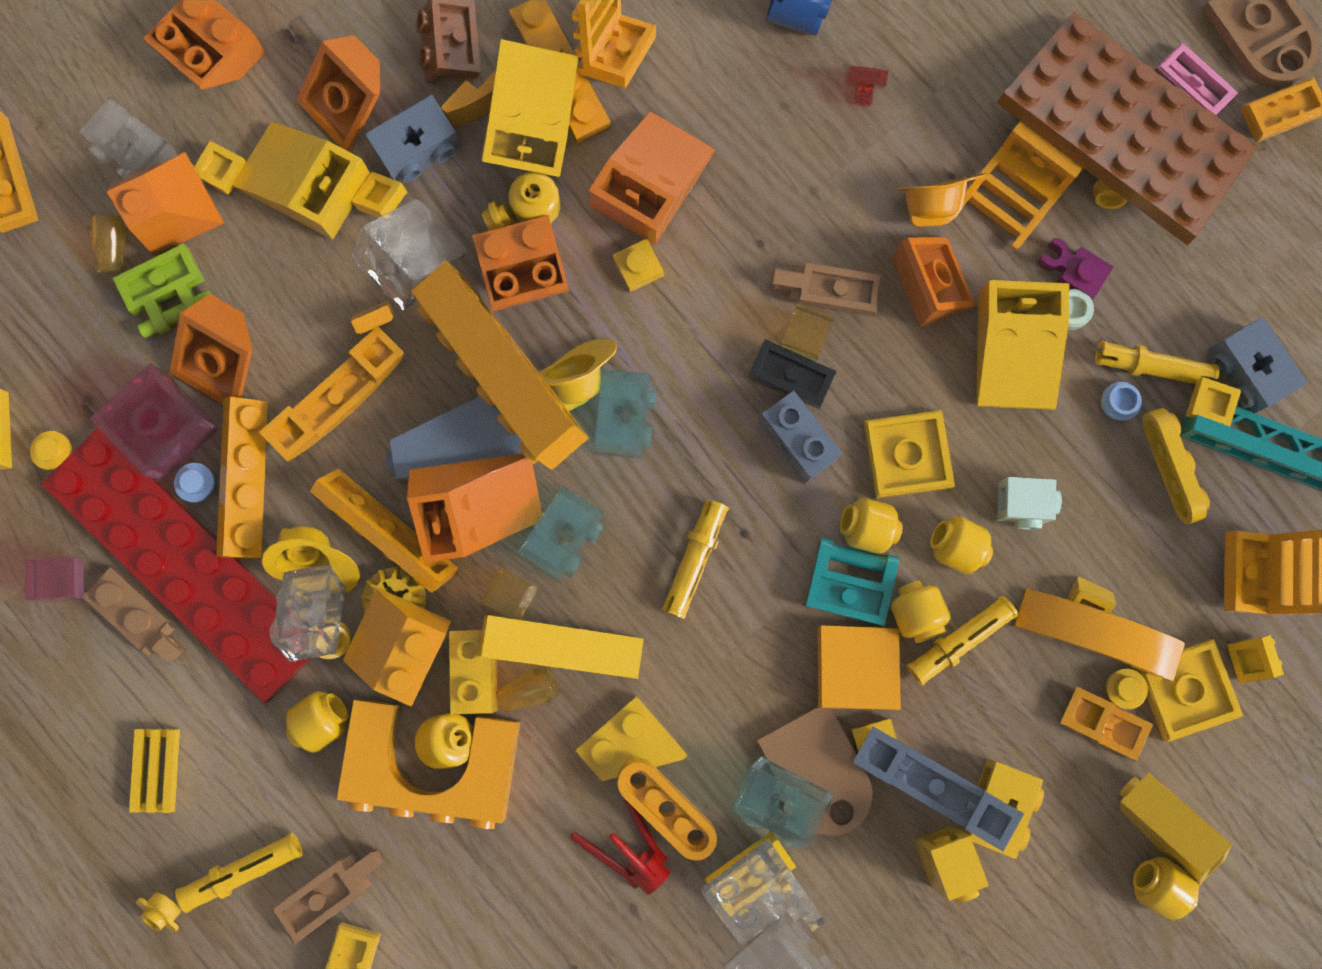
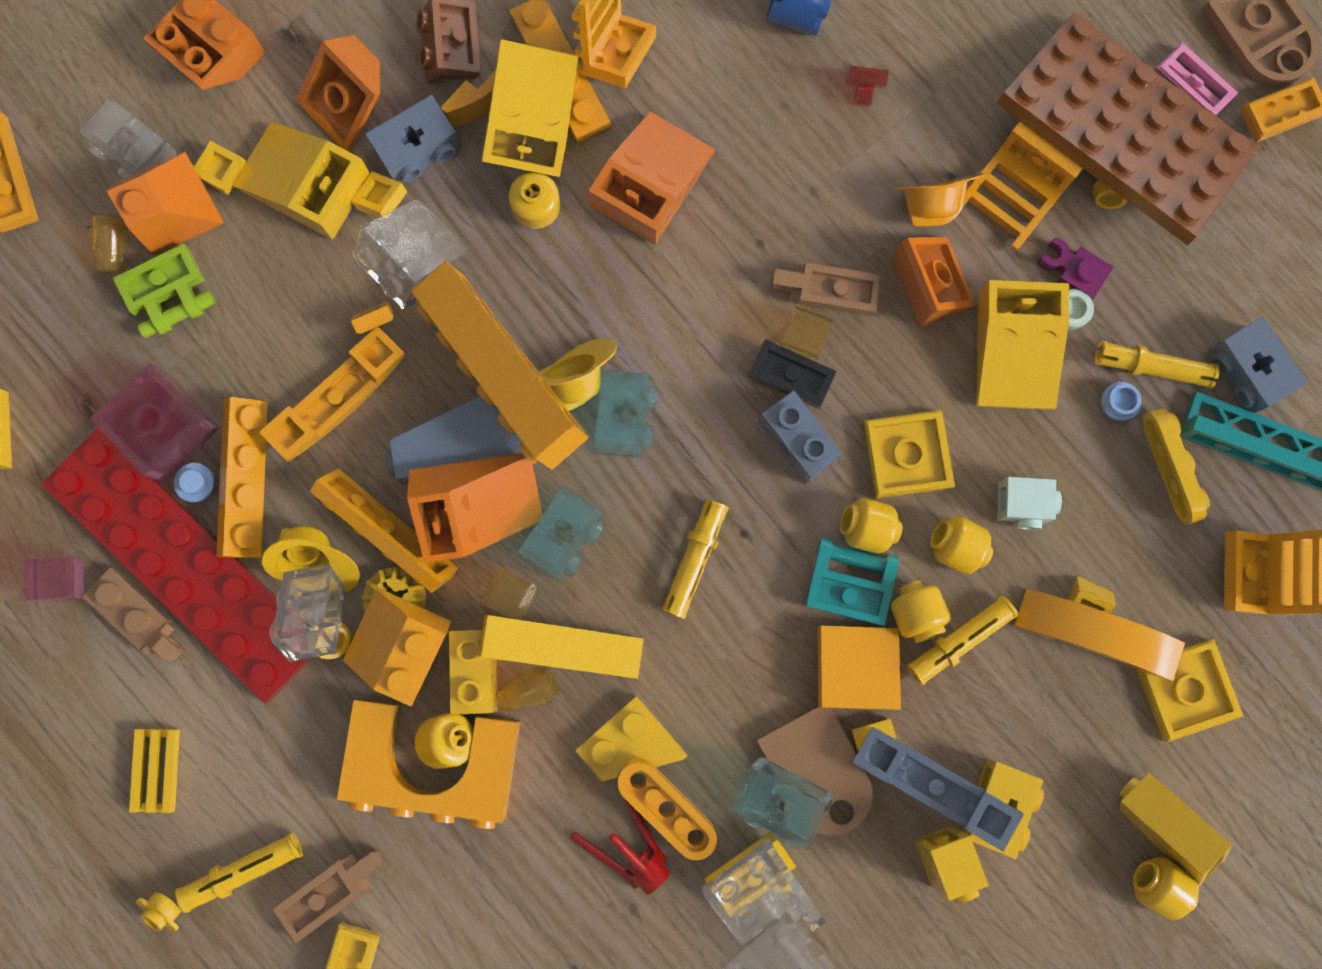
(50, 450): yellow plate -> none
(212, 349): orange slope -> none
(316, 721): yellow head -> none
(498, 216): yellow plate -> none
(520, 263): orange slope -> none
(638, 265): yellow plate -> none
(1106, 724): light orange slope -> none
(1126, 688): yellow plate -> none
(1213, 401): yellow plate -> none
(1255, 659): yellow tile -> none

